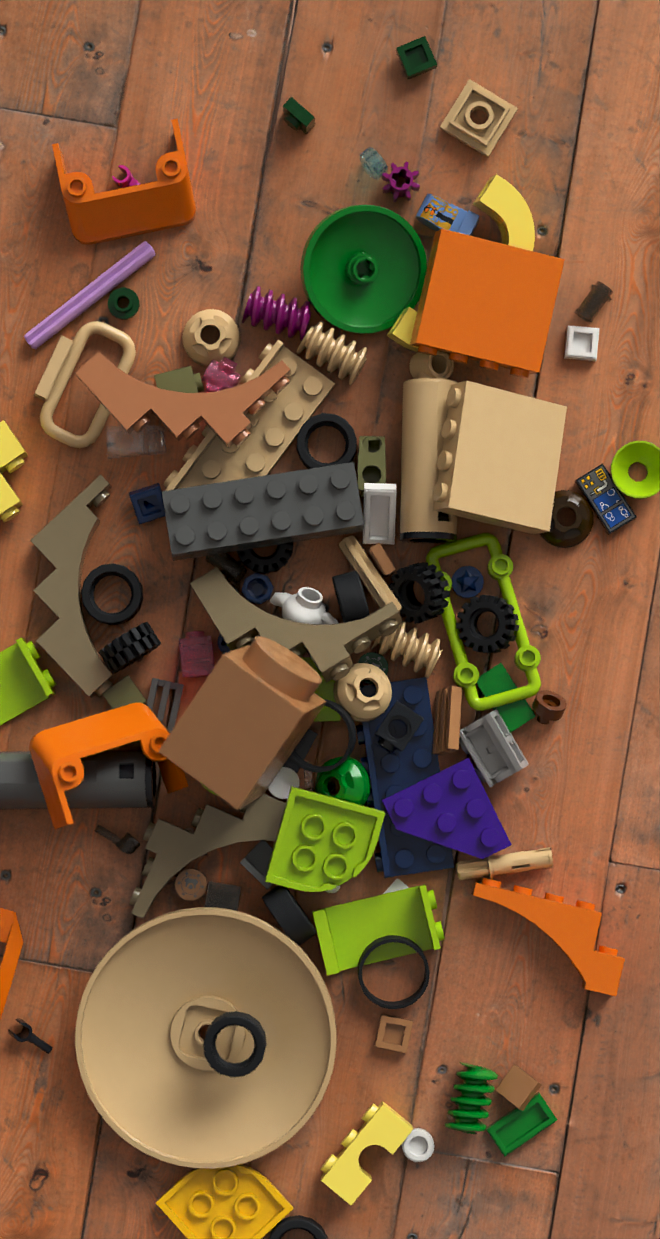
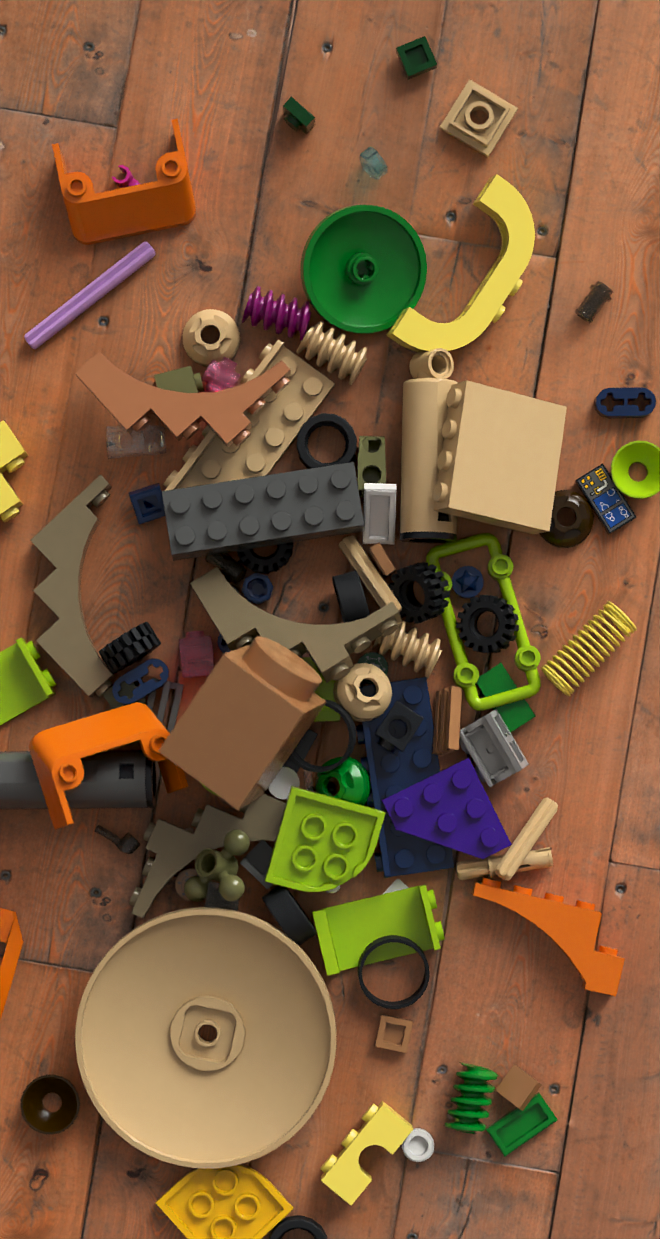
(27, 1035): black hand -> none
(35, 1113): none -> dark brown piece
(59, 372): tan bar -> none
(88, 596): black tyre -> none
(123, 313): dark green plate -> none
(136, 675): none -> dark blue beam
(219, 867): none -> olive piece
(234, 1069): black tyre -> none
(303, 606): white piece -> none
(406, 187): magenta gear -> none
(441, 215): medium blue leg -> none
(486, 303): orange brick -> none
(526, 839): none -> tan axle
(548, 706): reddish brown tile -> none
(581, 343): white tile -> none
(617, 618): none -> light yellow piece
(625, 395): none -> dark blue beam

